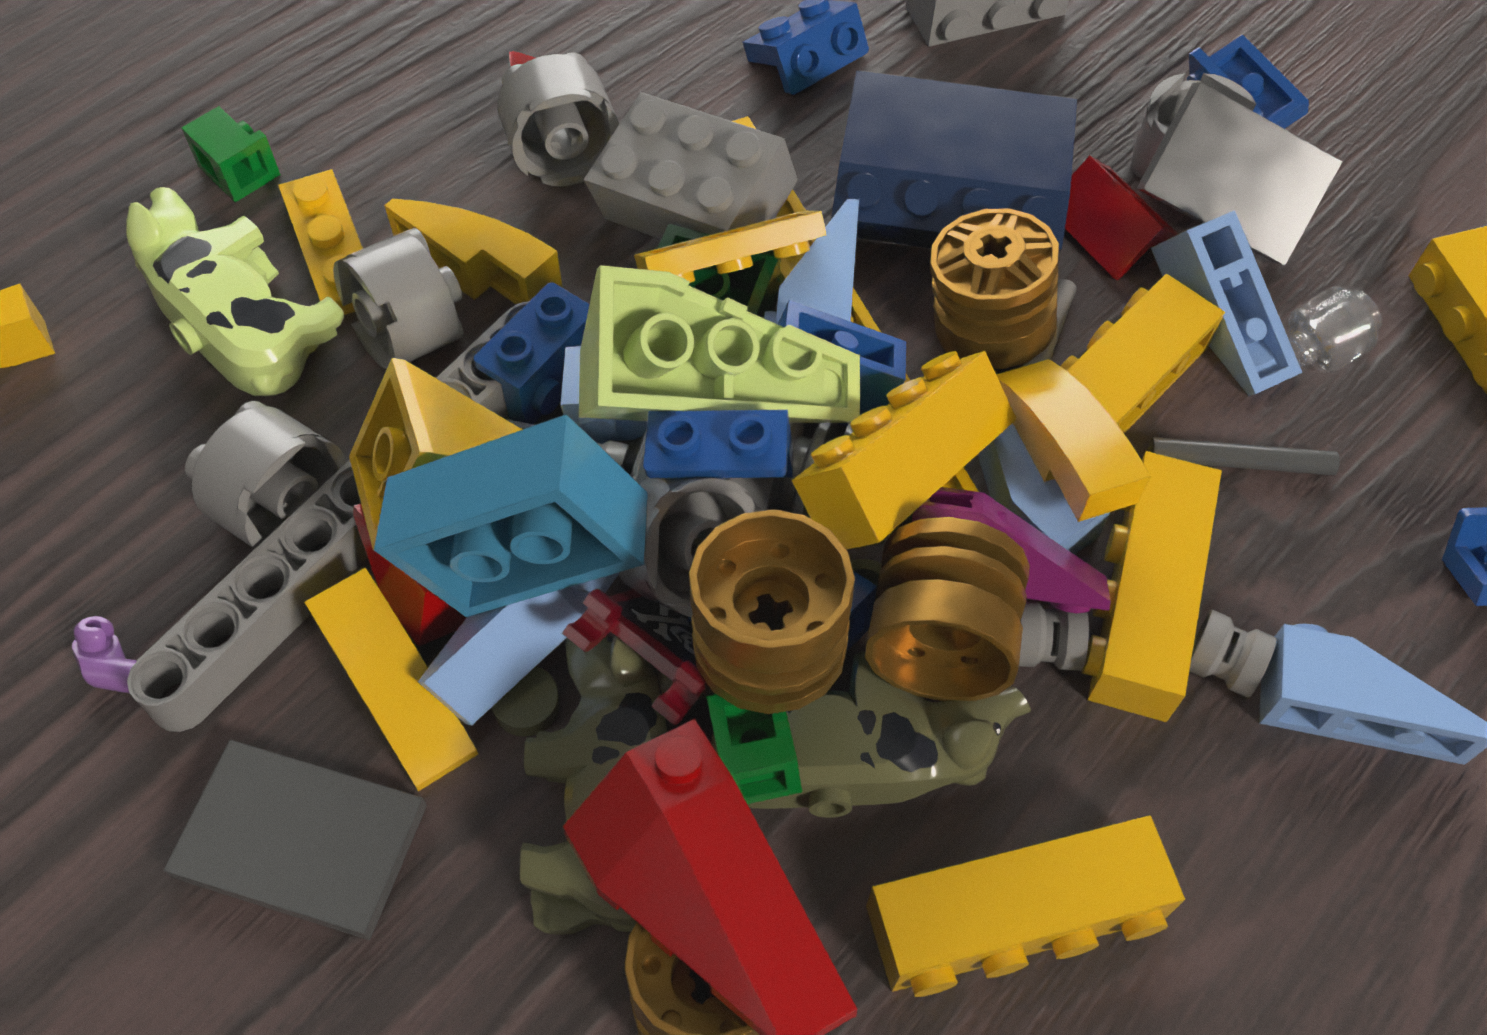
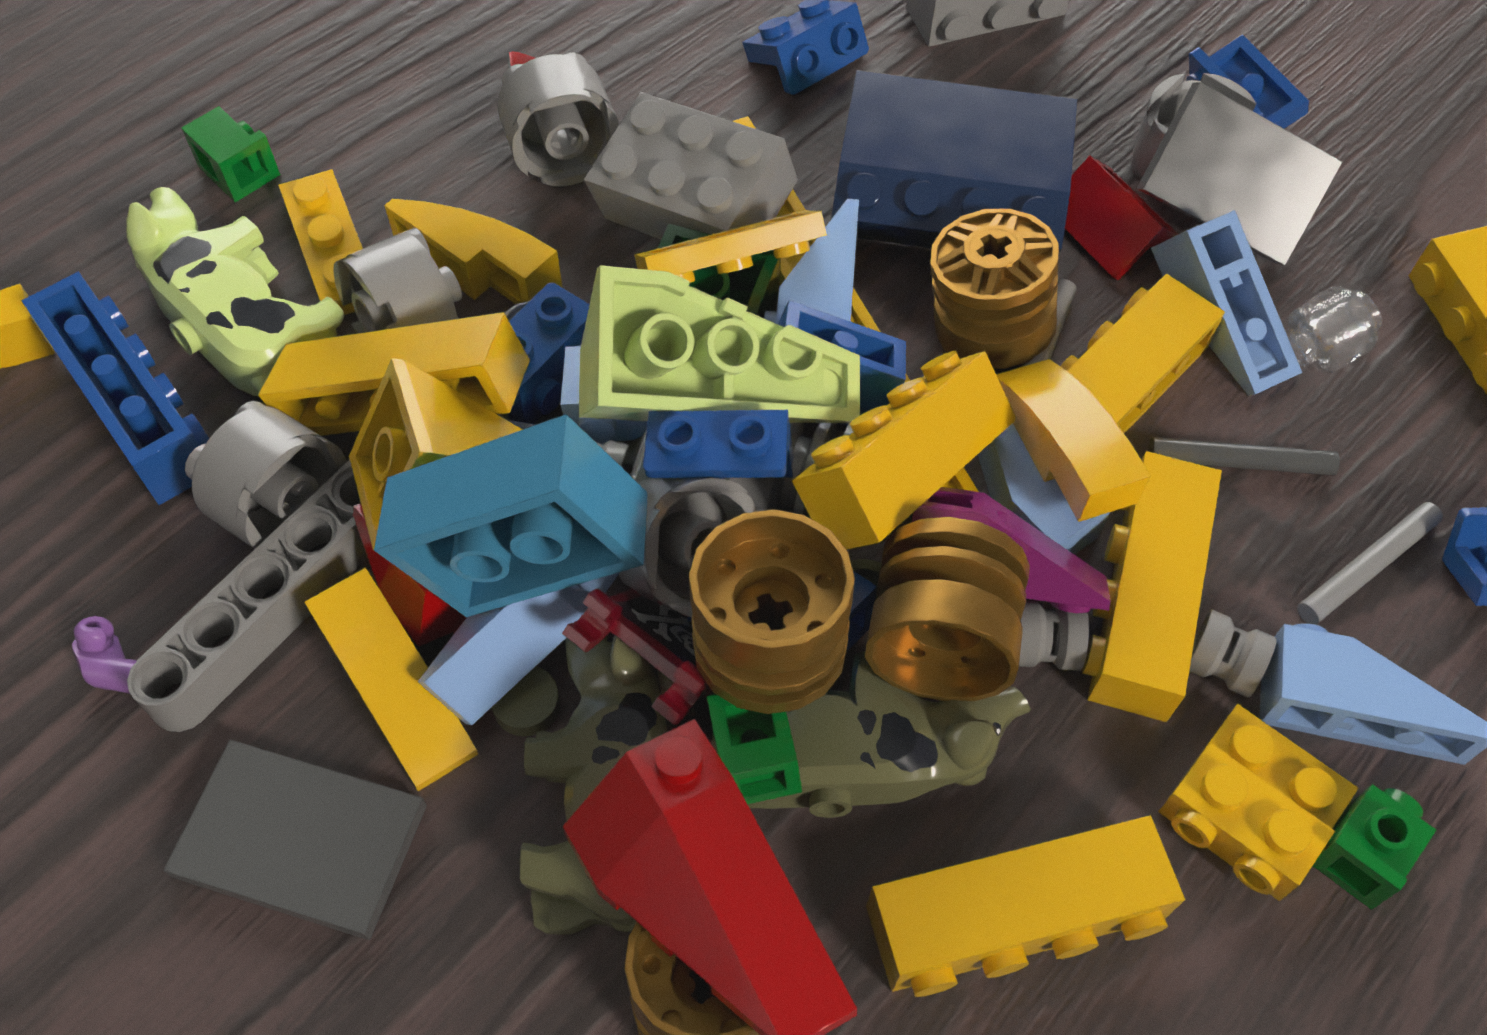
(118, 384): none -> blue brick
(335, 379): none -> yellow brick
(1258, 804): none -> yellow plate
(1369, 563): none -> light grey bar
(1375, 845): none -> green brick

